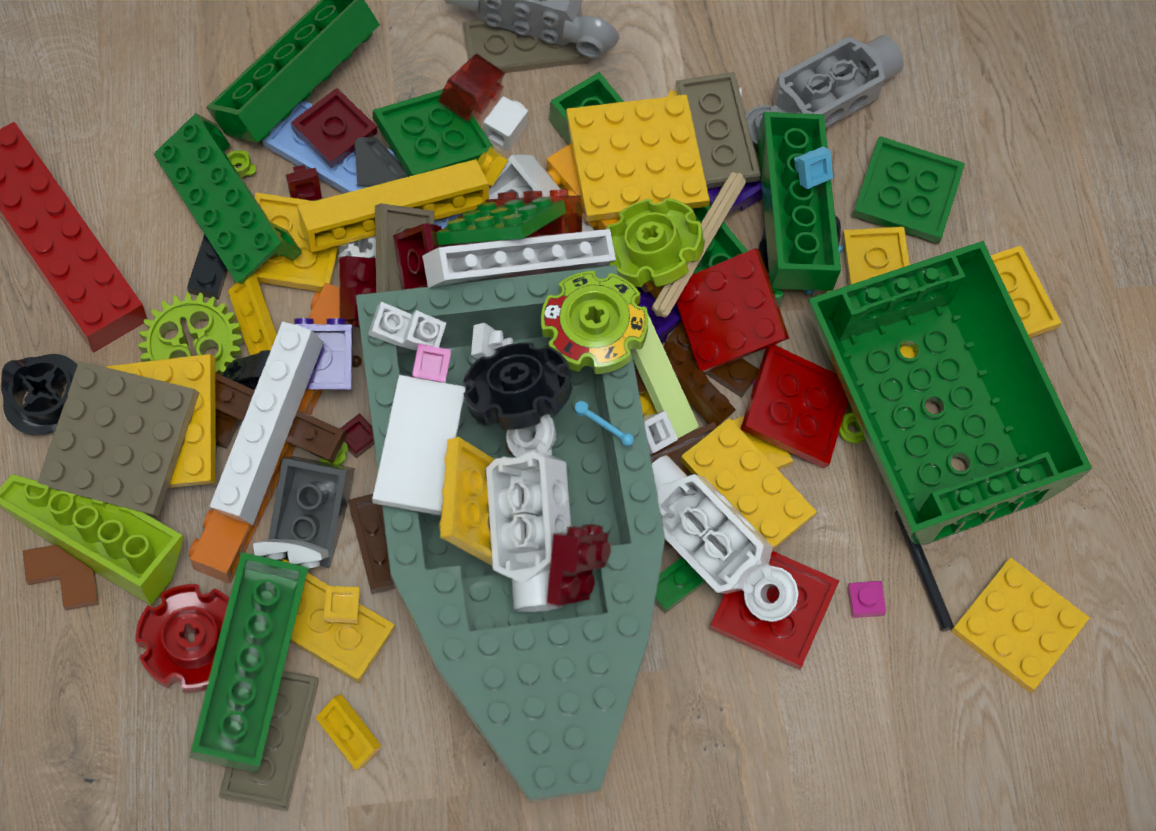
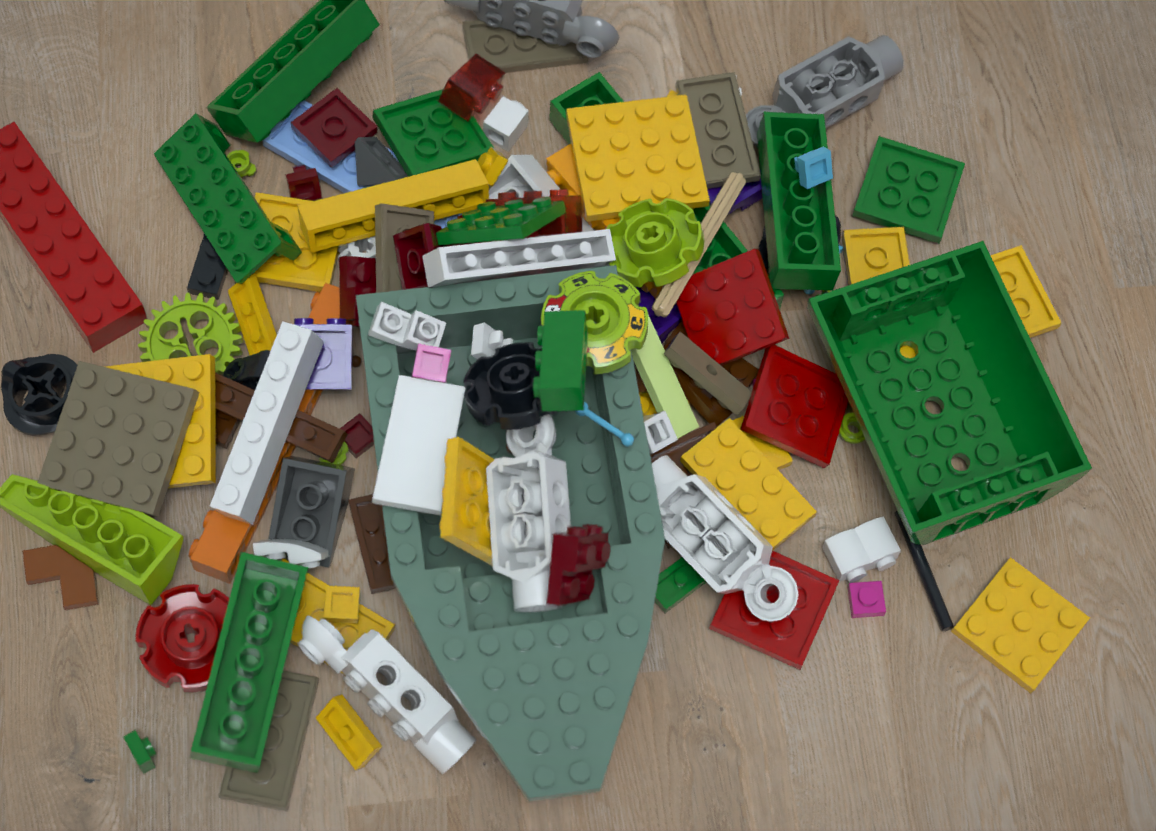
(141, 751): none -> green plate
(431, 720): none -> white brick
(562, 361): none -> green brick
(707, 373): none -> dark tan tile
(861, 549): none -> white brick

